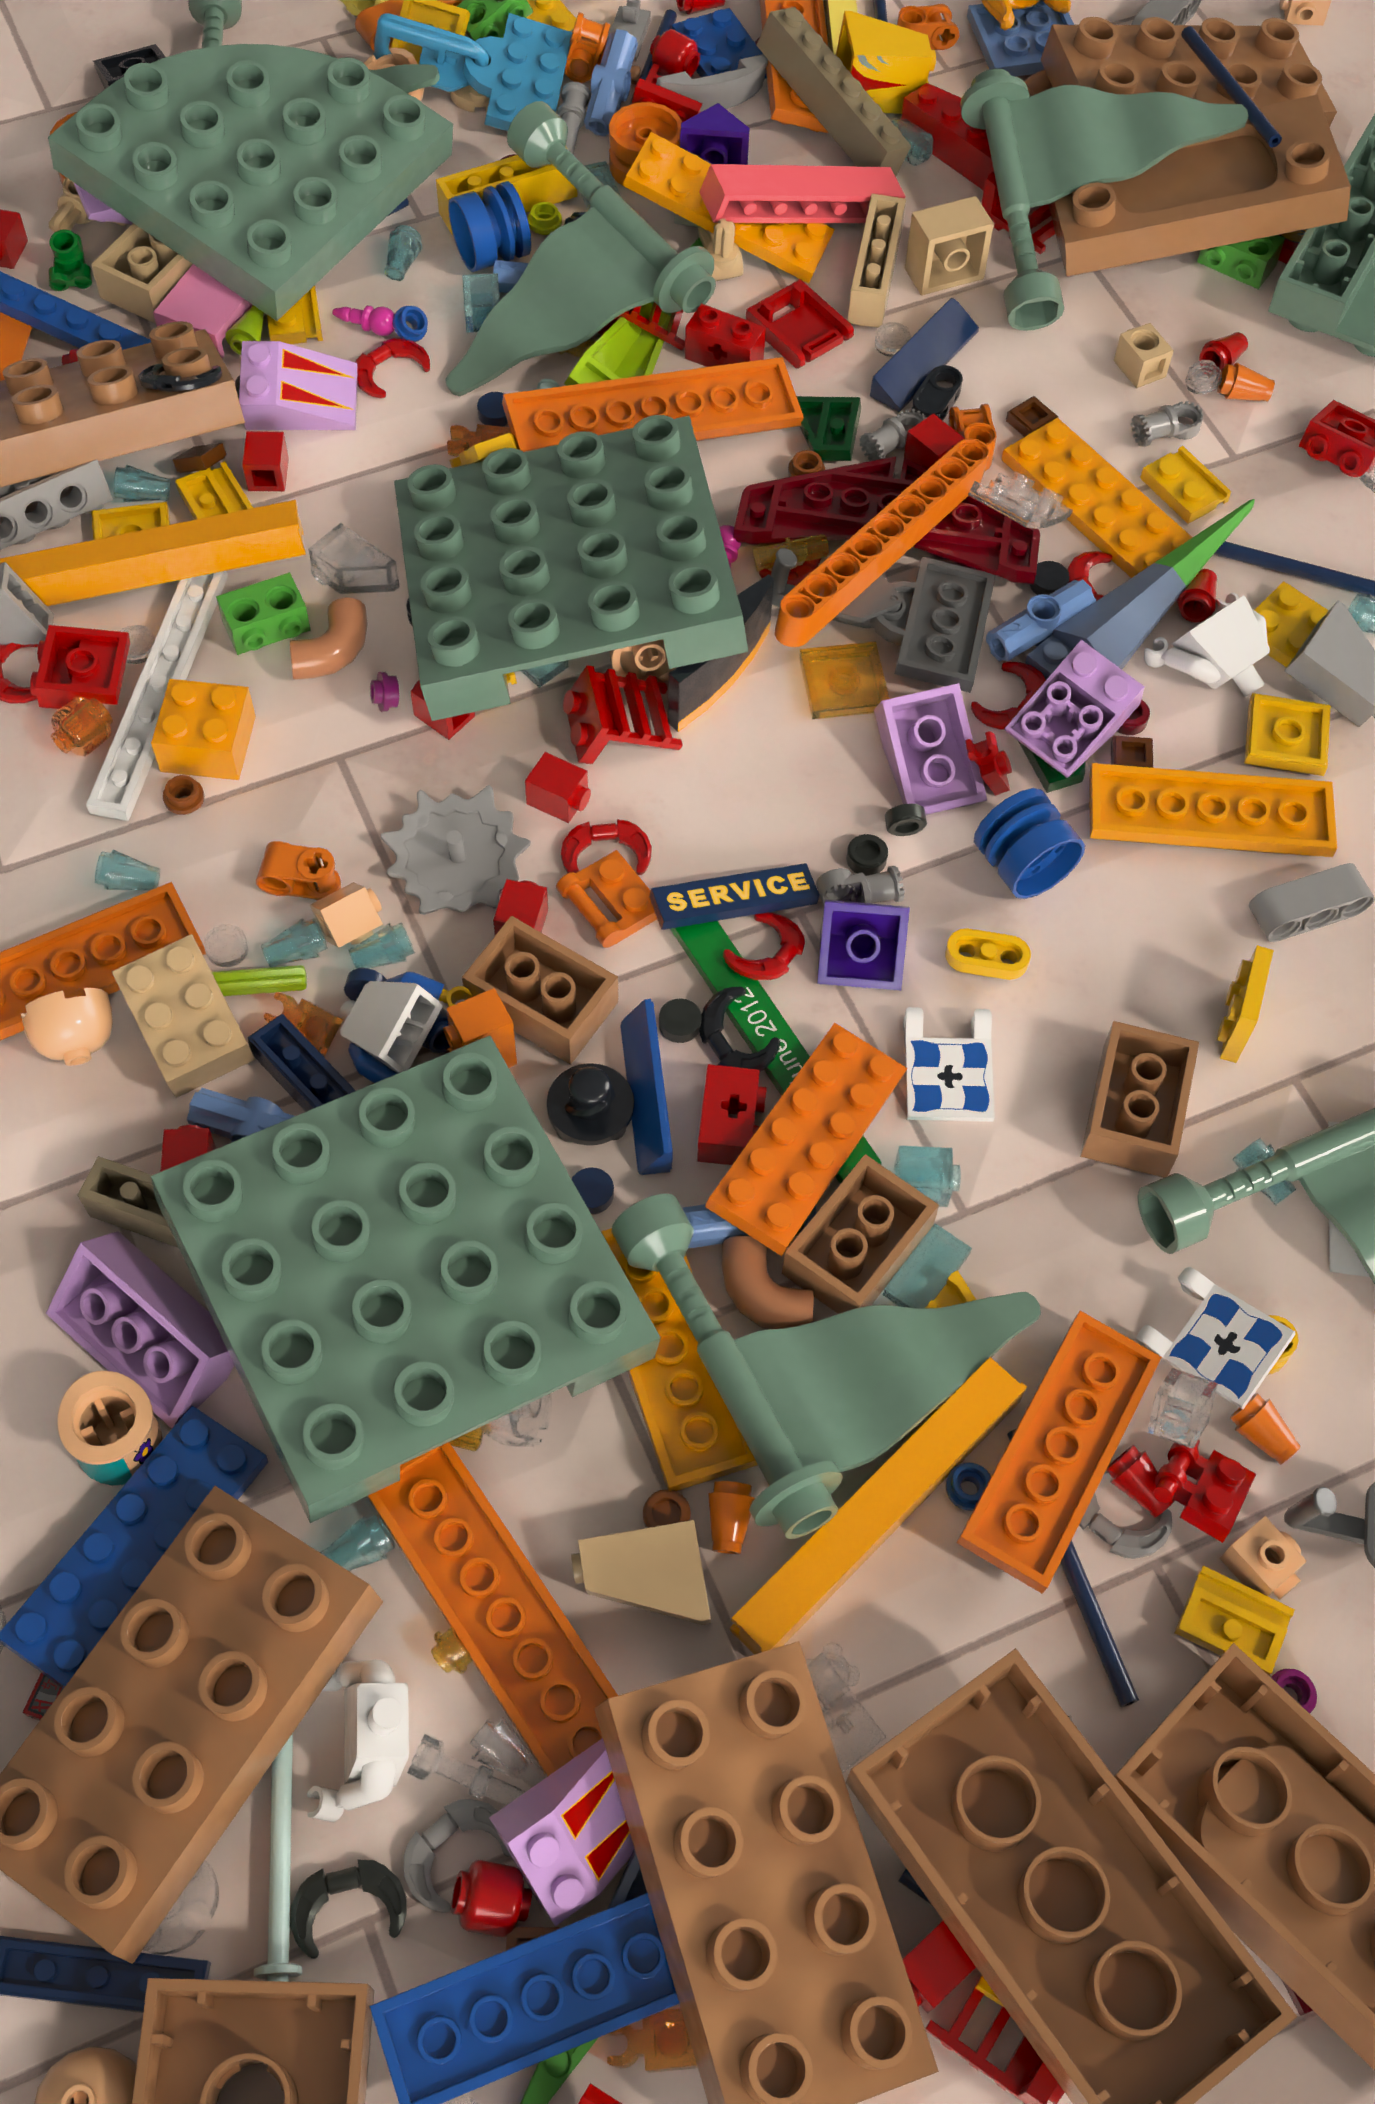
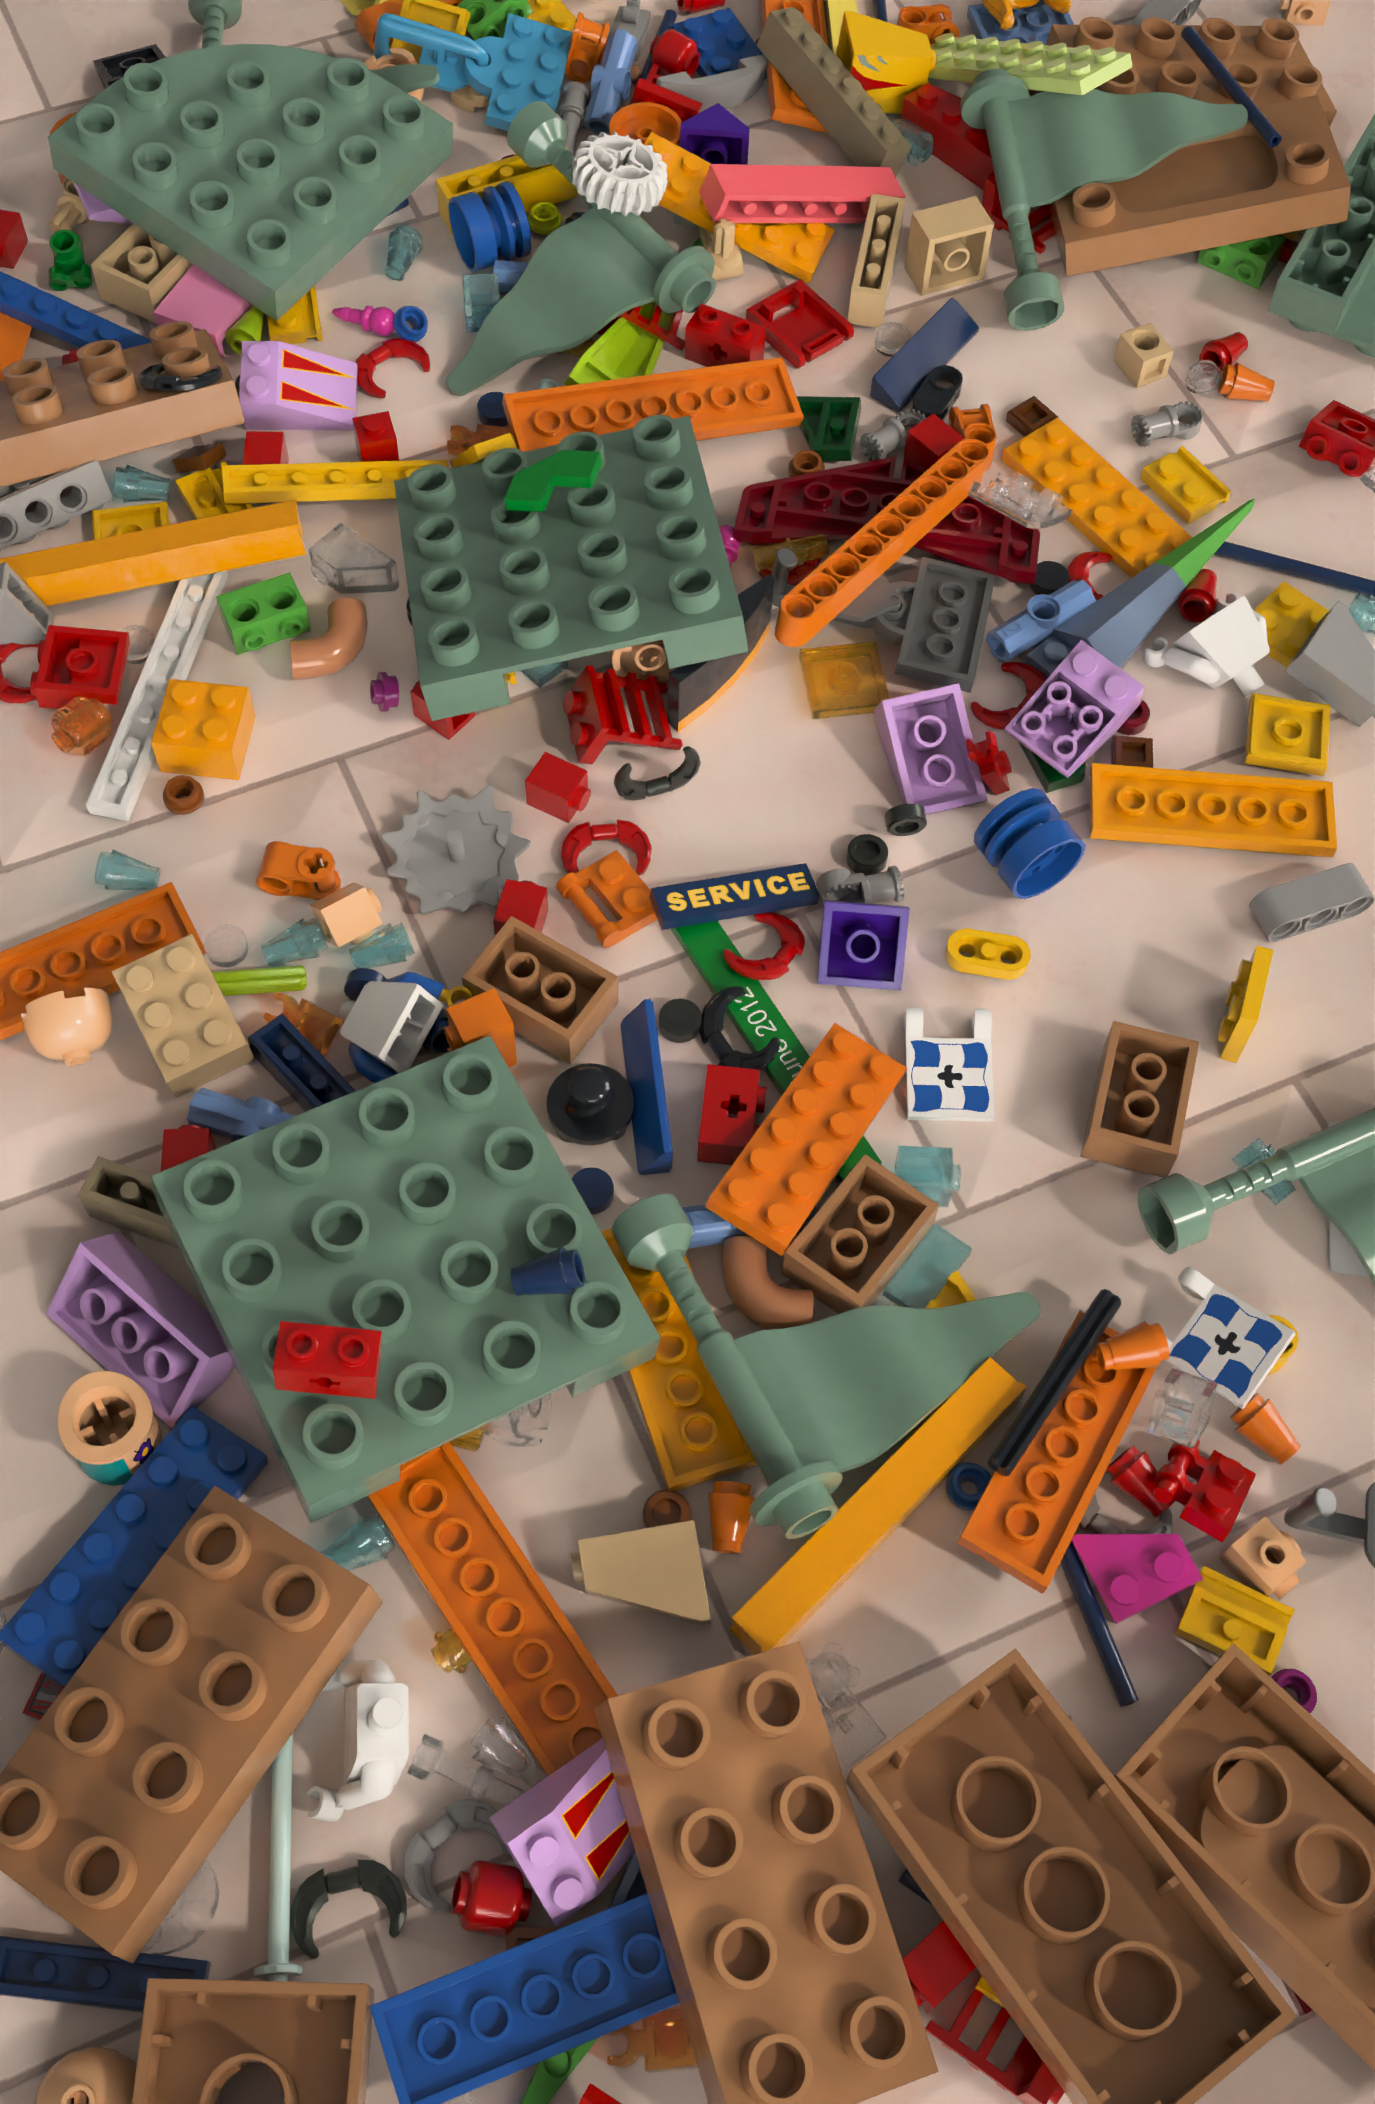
(316, 481): none -> yellow plate
(327, 1360): none -> red brick
(375, 437): none -> red brick
(549, 1274): none -> dark blue cone
(567, 468): none -> green tile
(619, 173): none -> white gear
(638, 790): none -> pearl dark grey piece
(1038, 65): none -> yellowish green plate
(1054, 1383): none -> black axle
(1134, 1348): none -> orange cone
(1136, 1569): none -> dark pink wing

